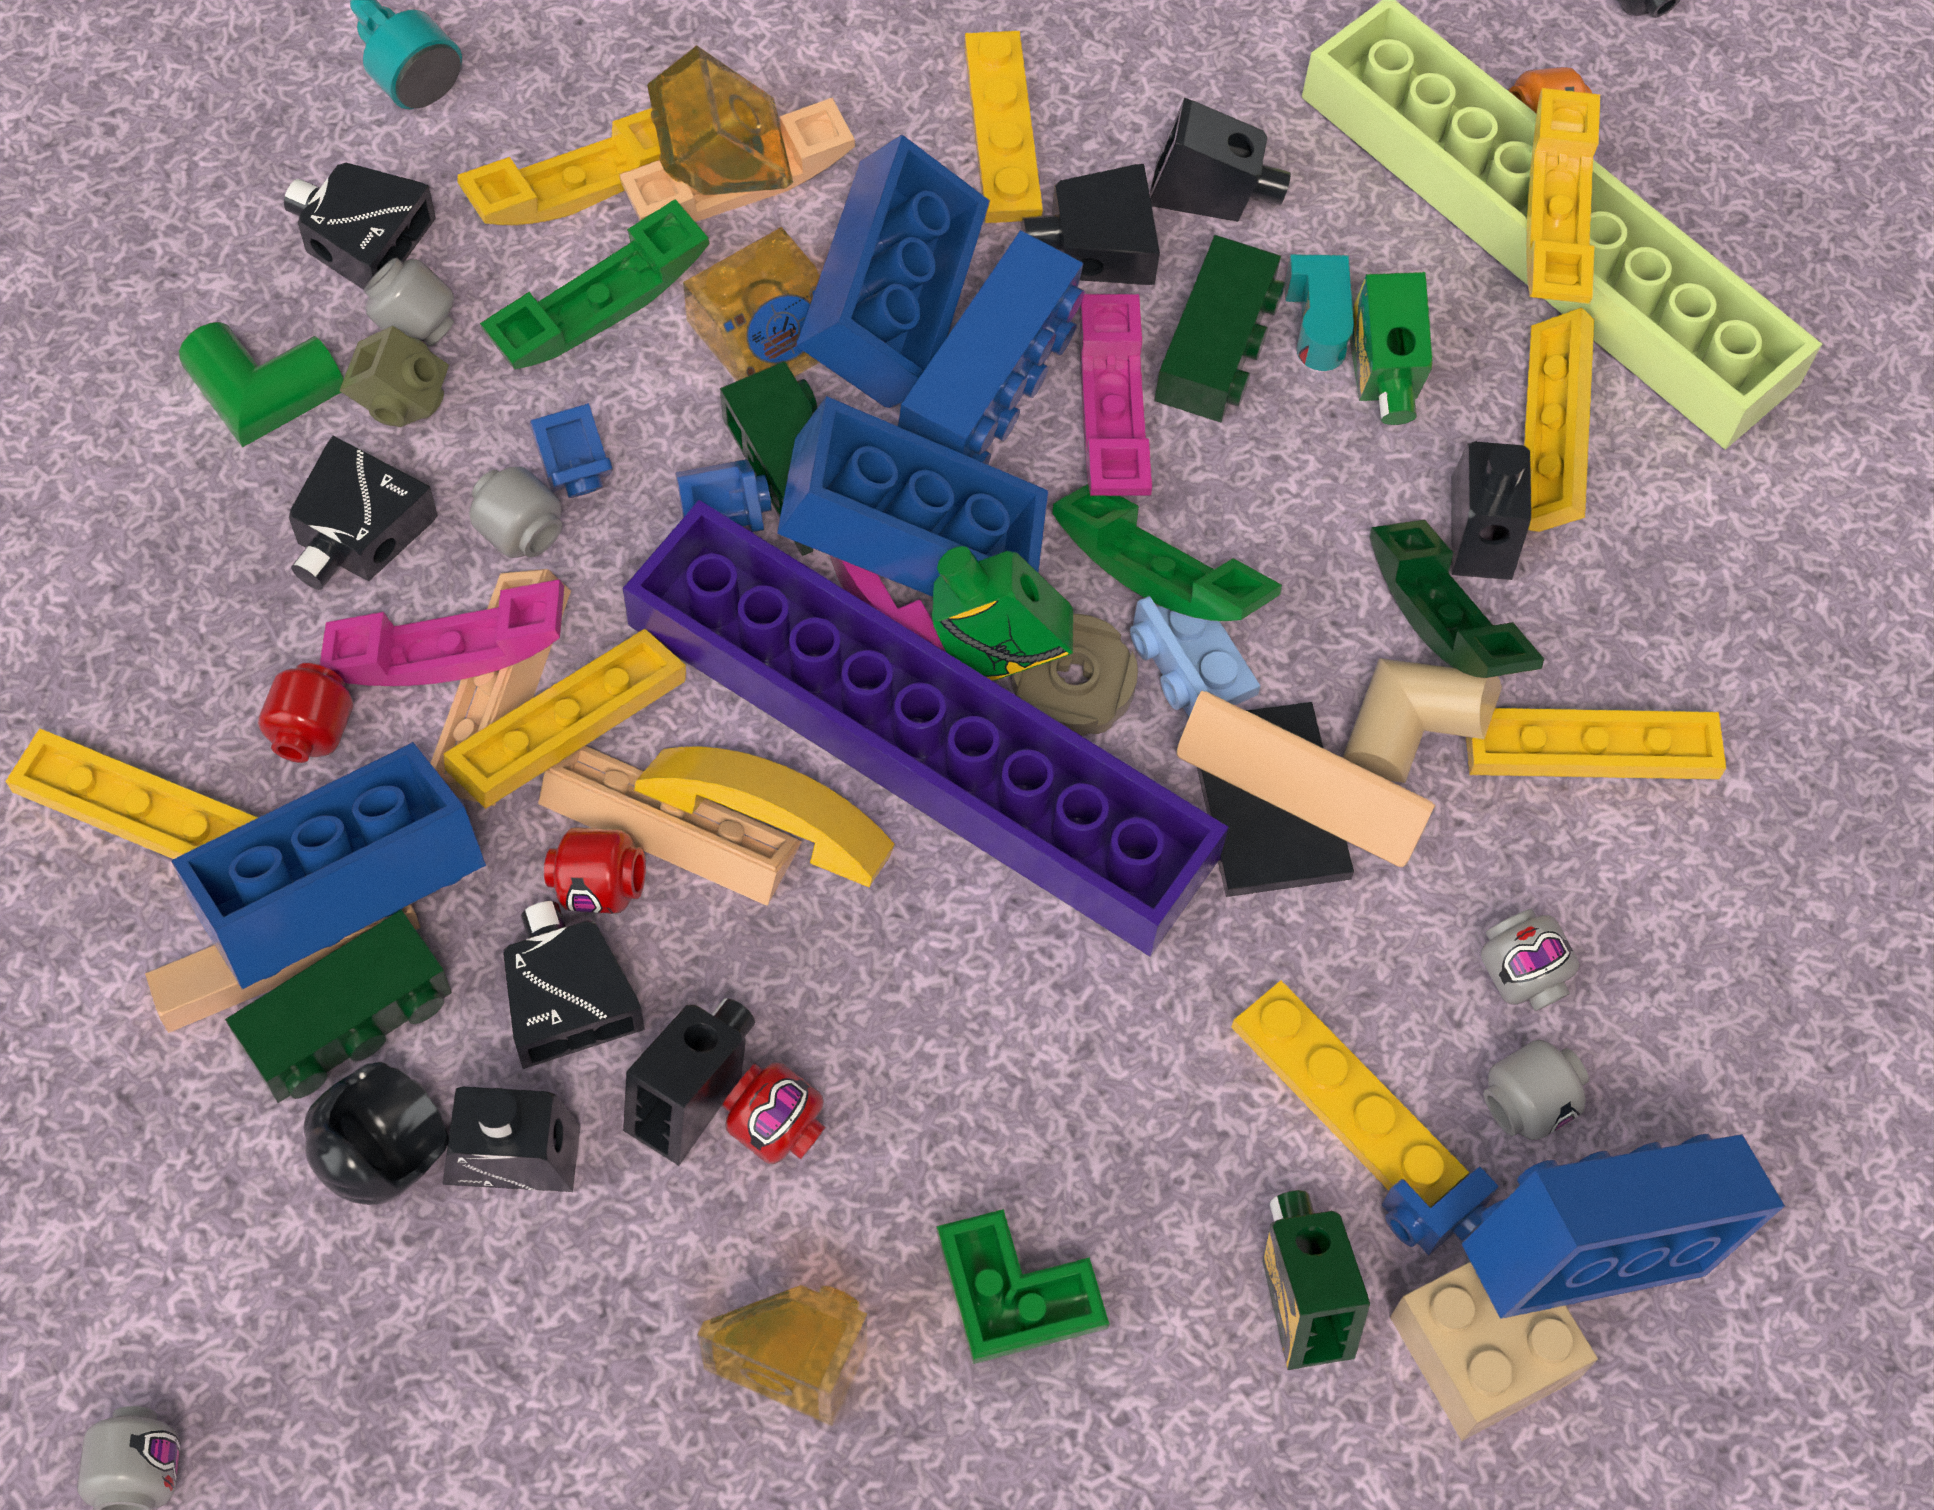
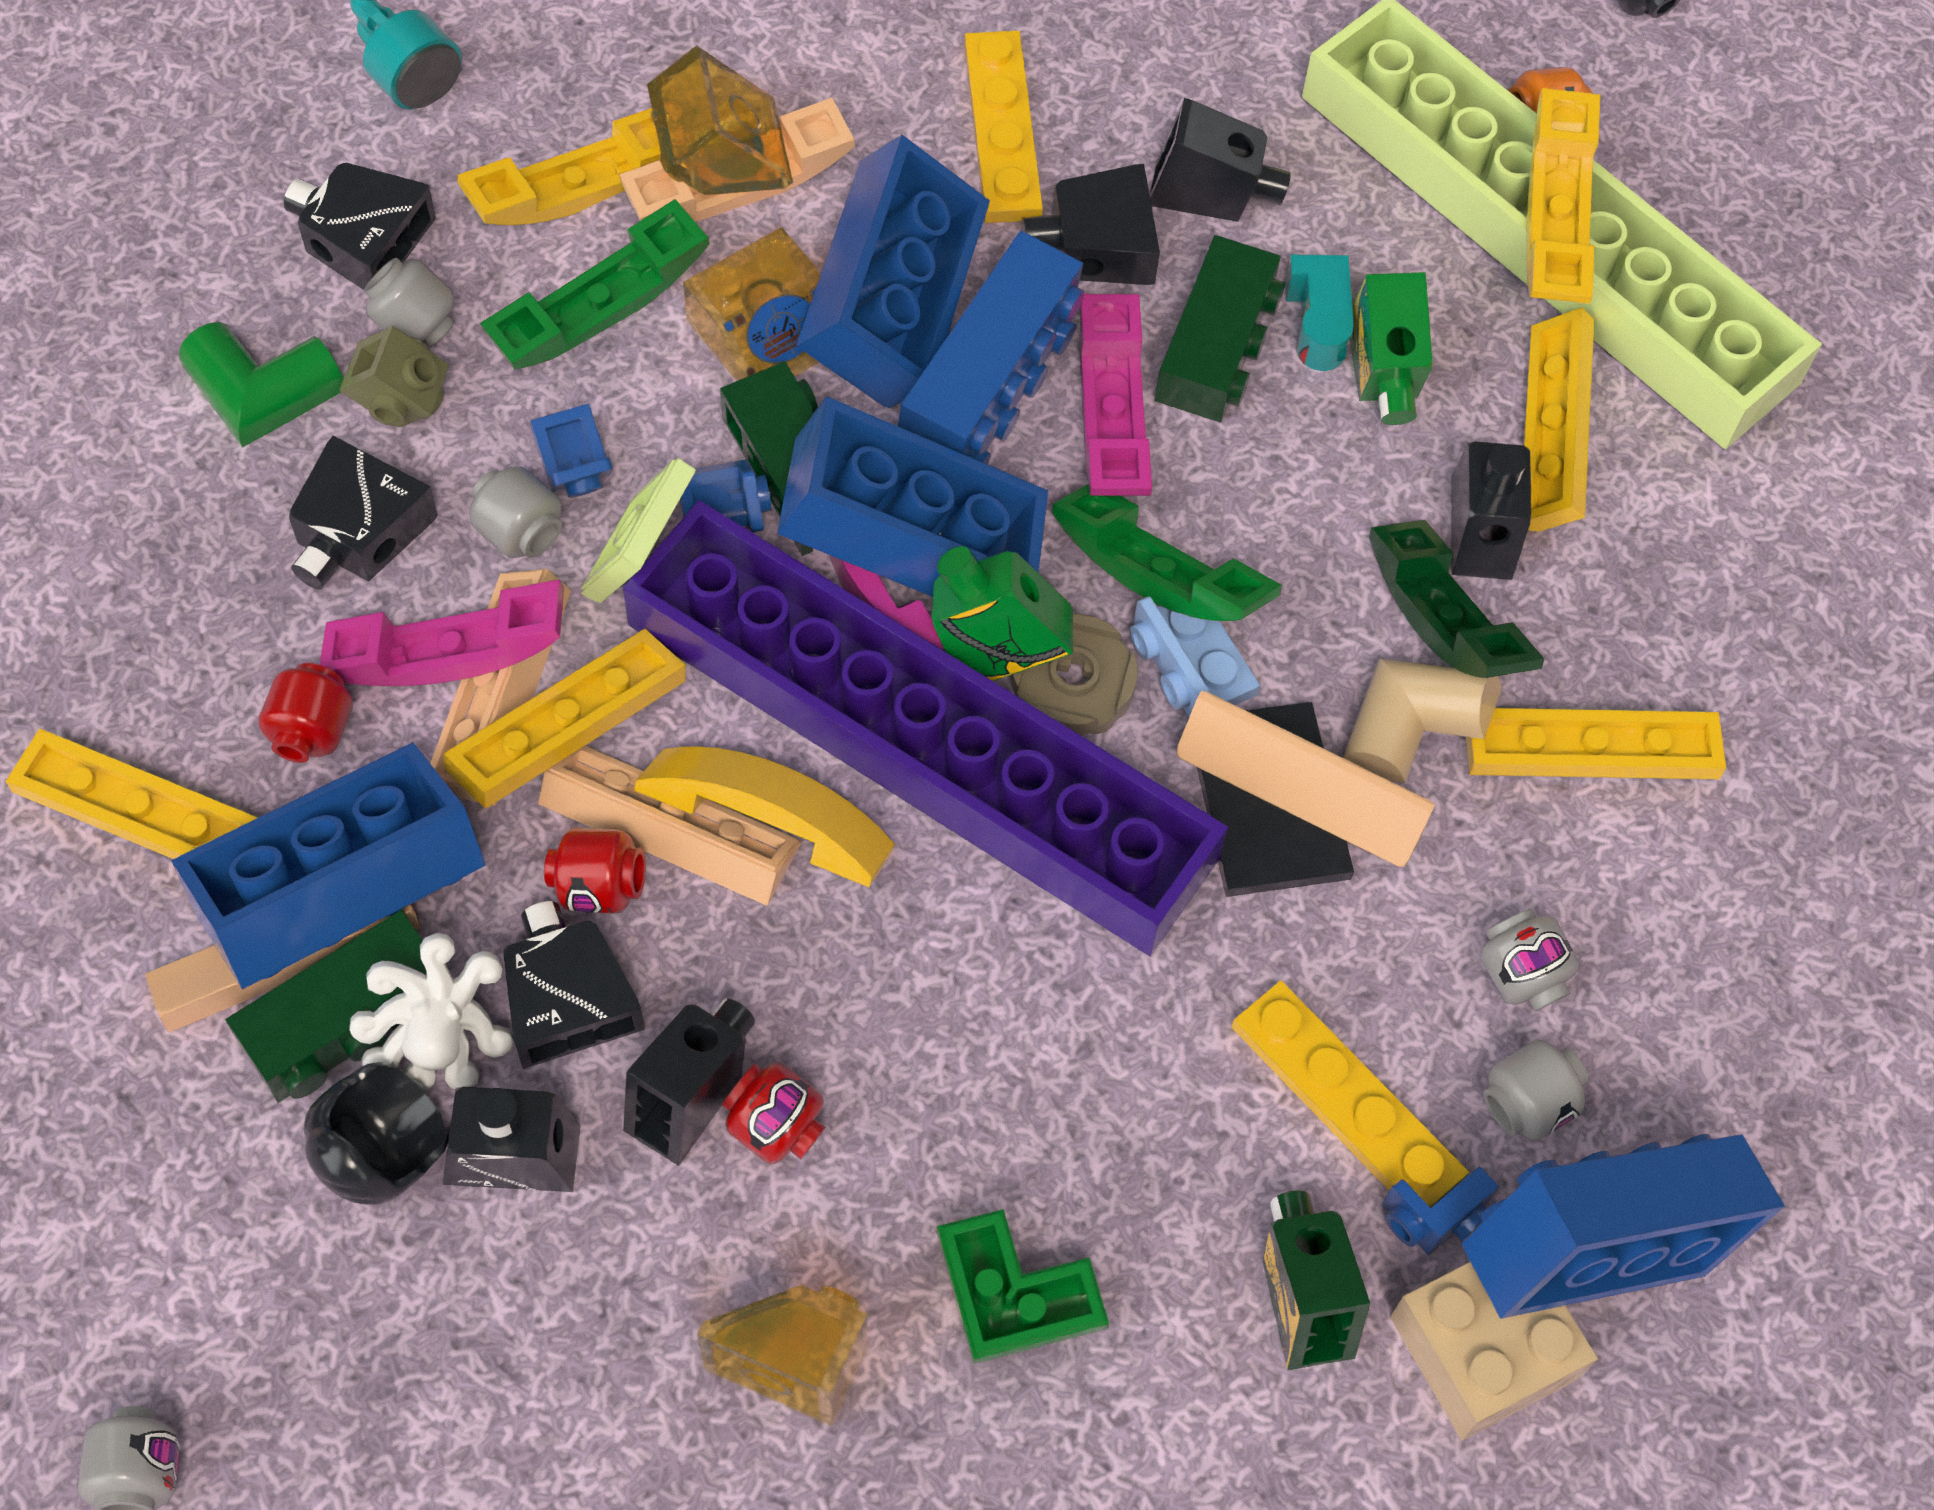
(432, 1015): none -> white animal
(637, 531): none -> yellowish green tile

